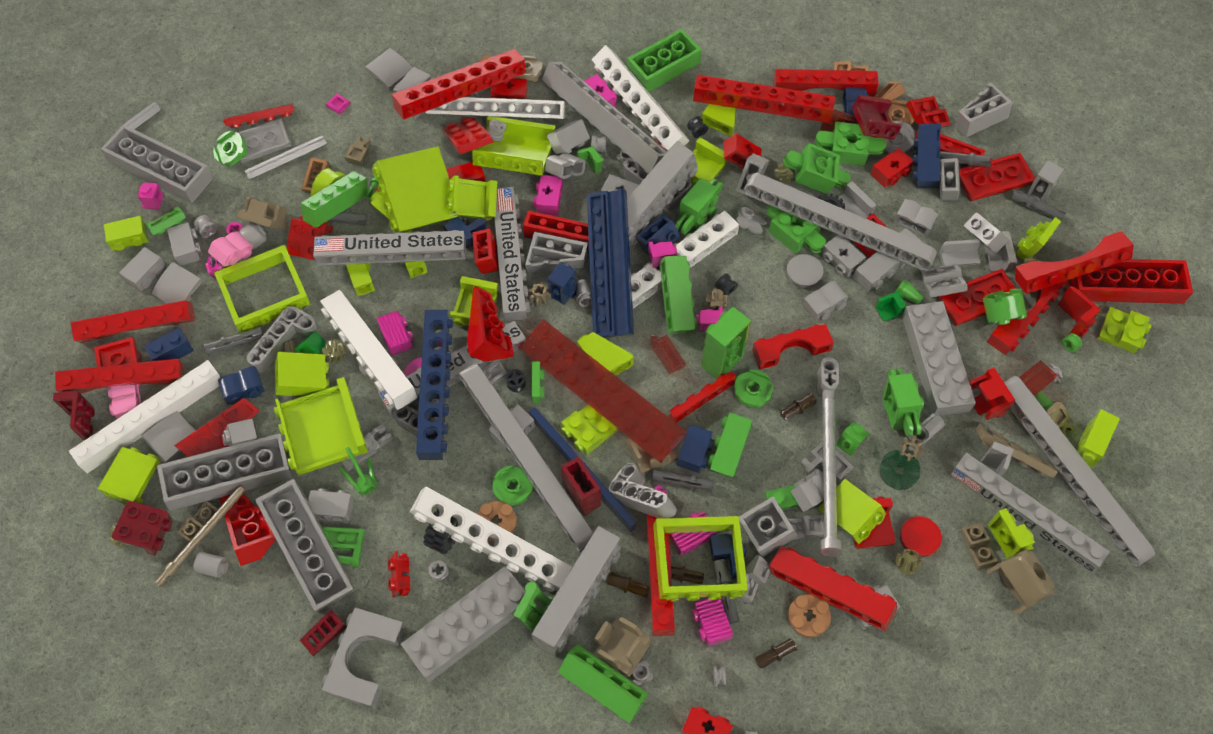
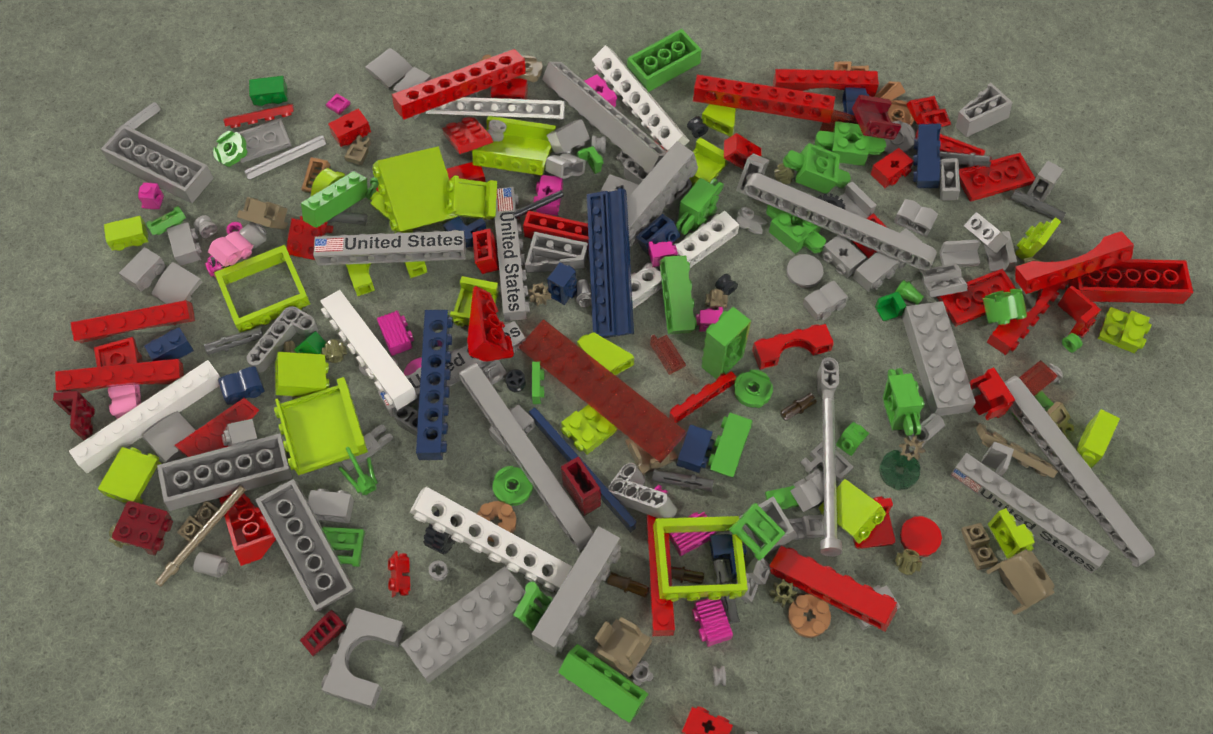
(268, 90): none -> green brick
(349, 127): none -> red brick
(542, 202): none -> black bar
(761, 526): none -> bright green plate
(775, 653): dark brown axle -> none
(784, 598): none -> olive gear

